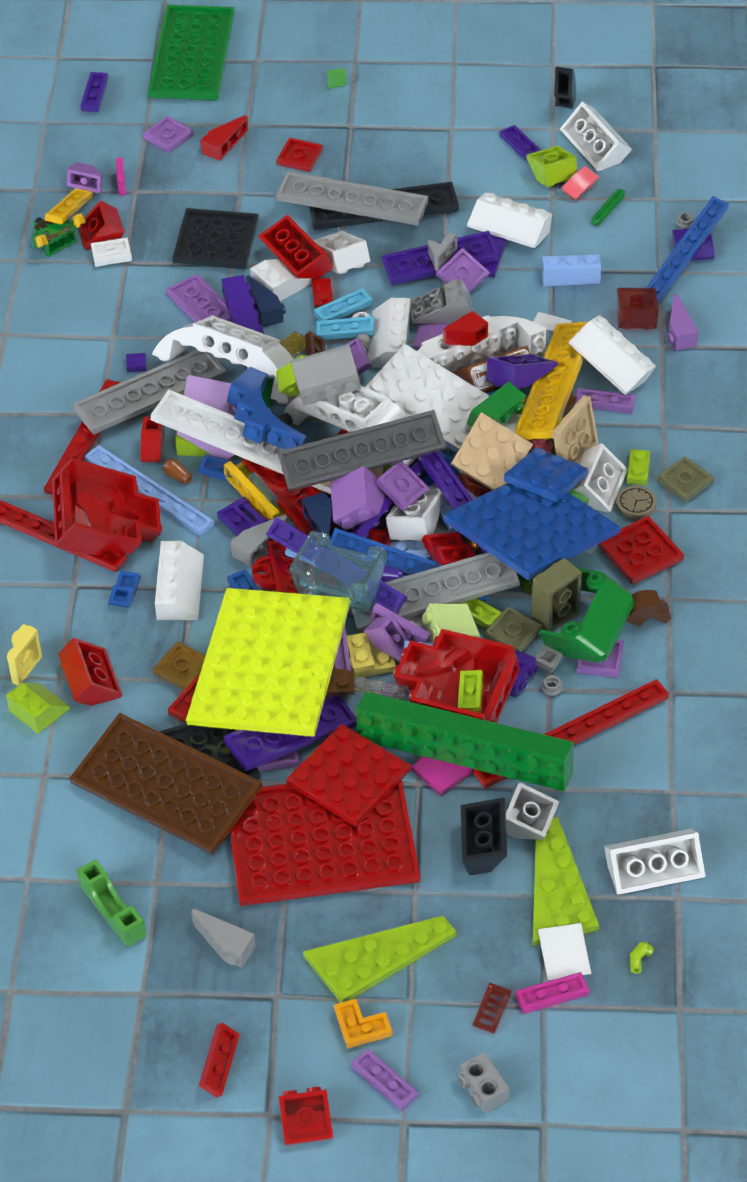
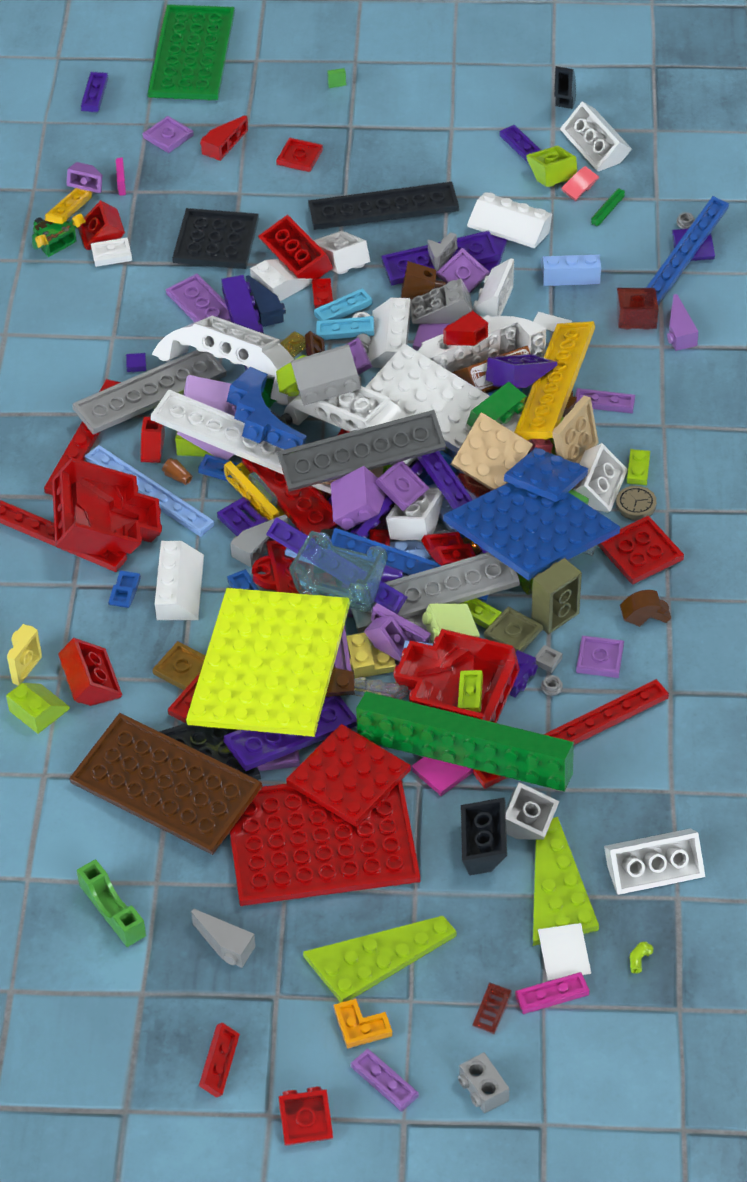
(318, 513): dark blue slope -> none
(352, 198): light grey plate -> none
(419, 280): none -> reddish brown torso
(496, 290): none -> white slope
(601, 625): green windscreen -> none
(612, 355): white slope -> none
(685, 479): olive plate -> none

